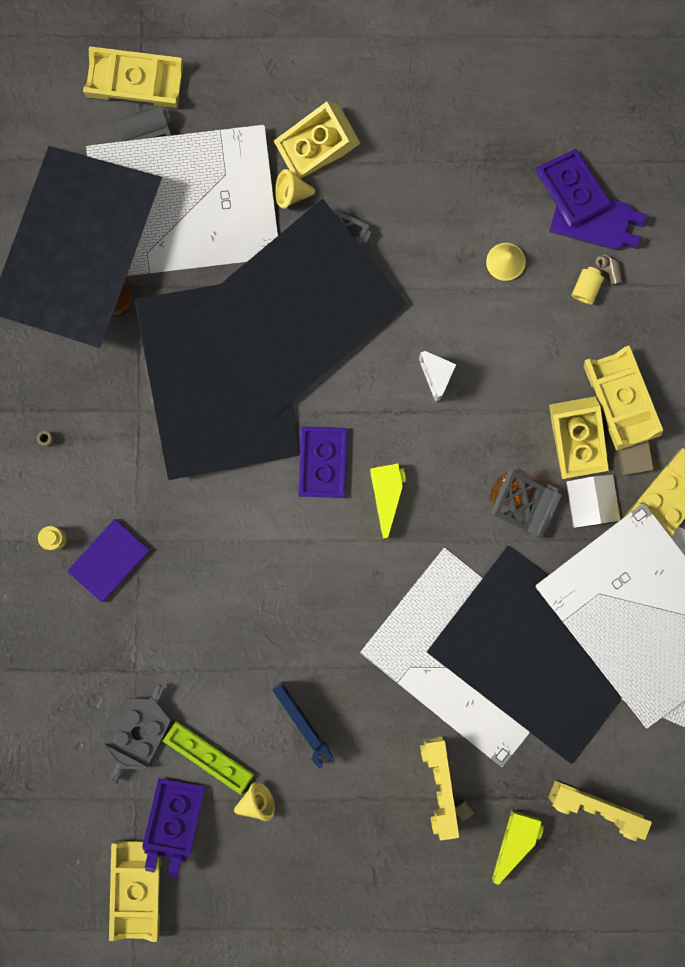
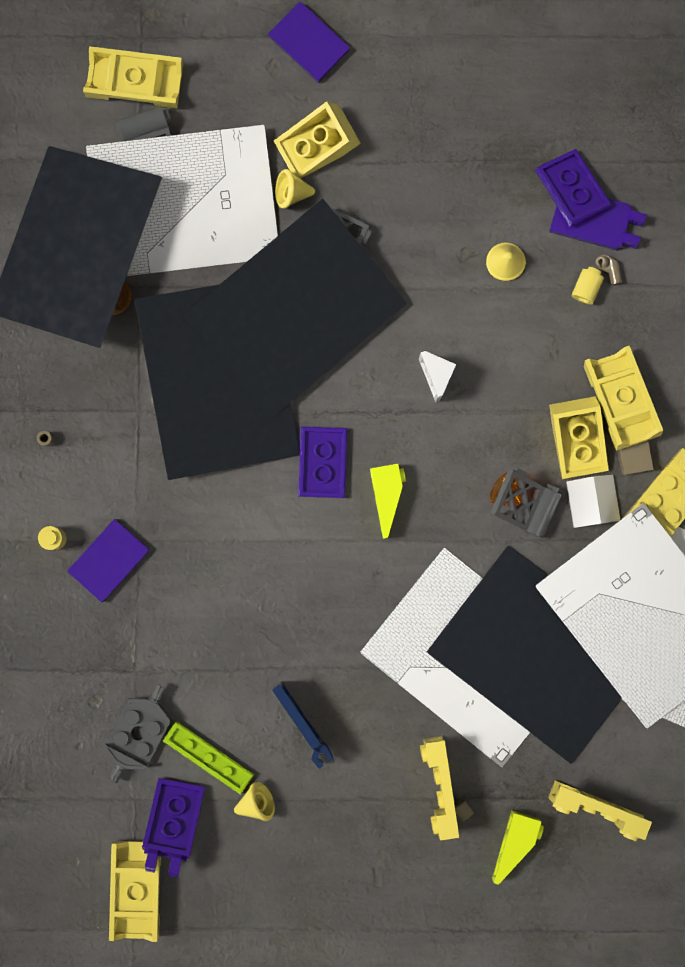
(309, 42): none -> dark purple tile

